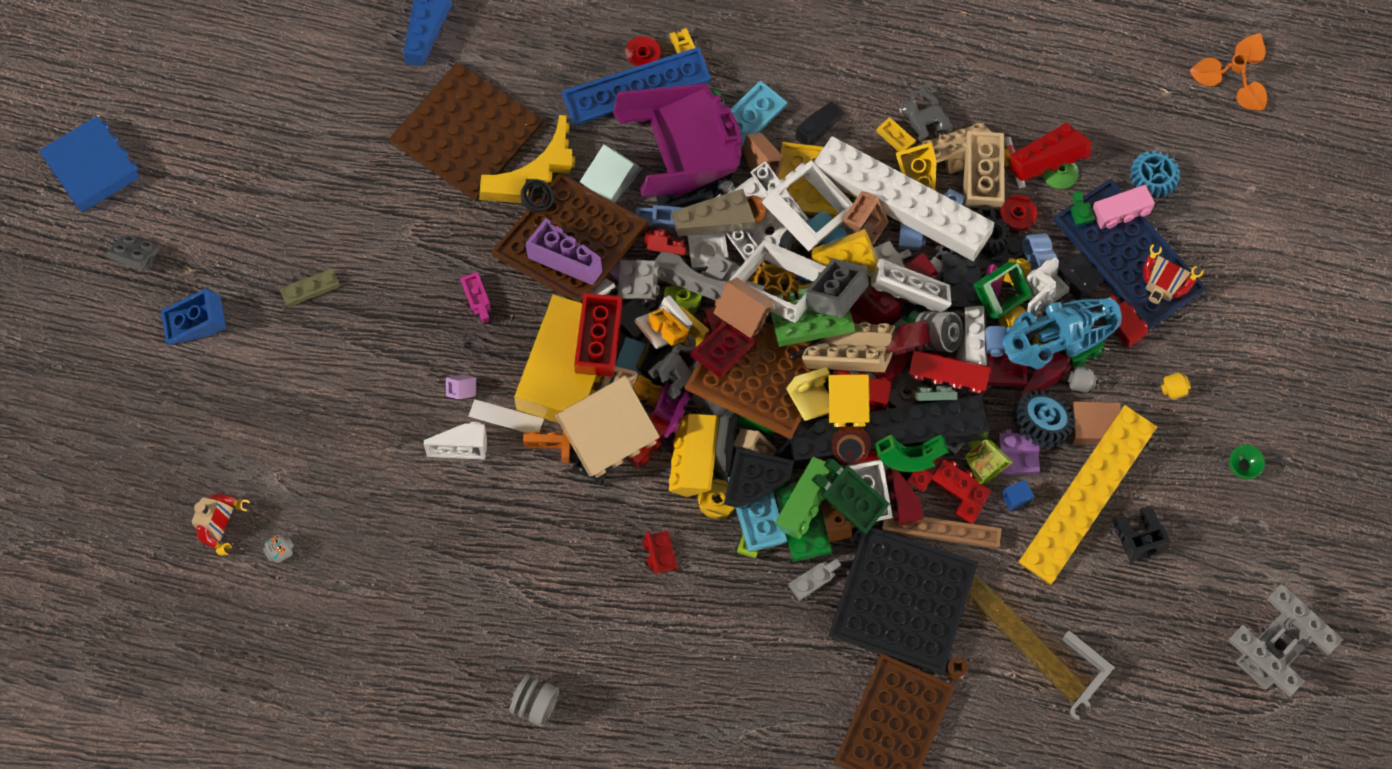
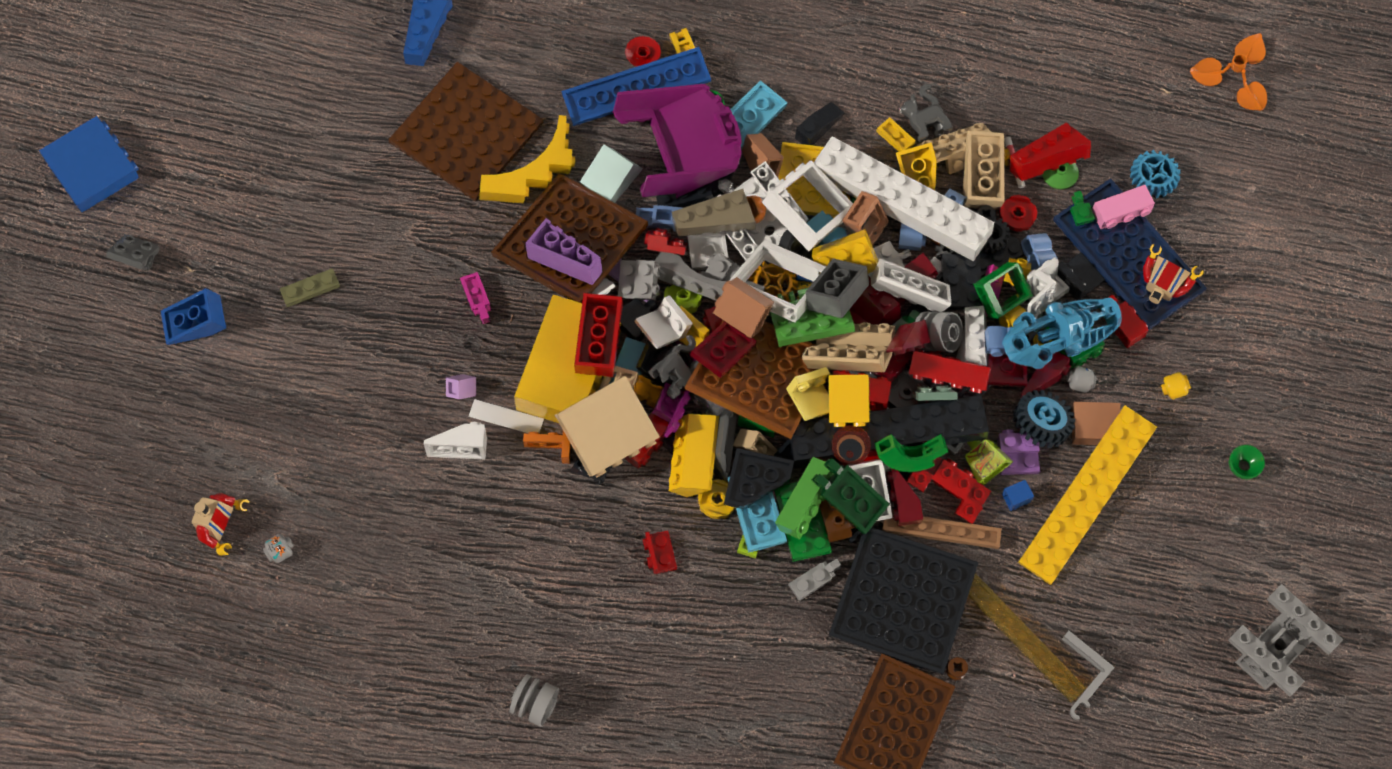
(546, 191): black piece -> none
(668, 325): light orange piece -> none
(793, 356): black hinge -> none
(1144, 544): black brick -> none

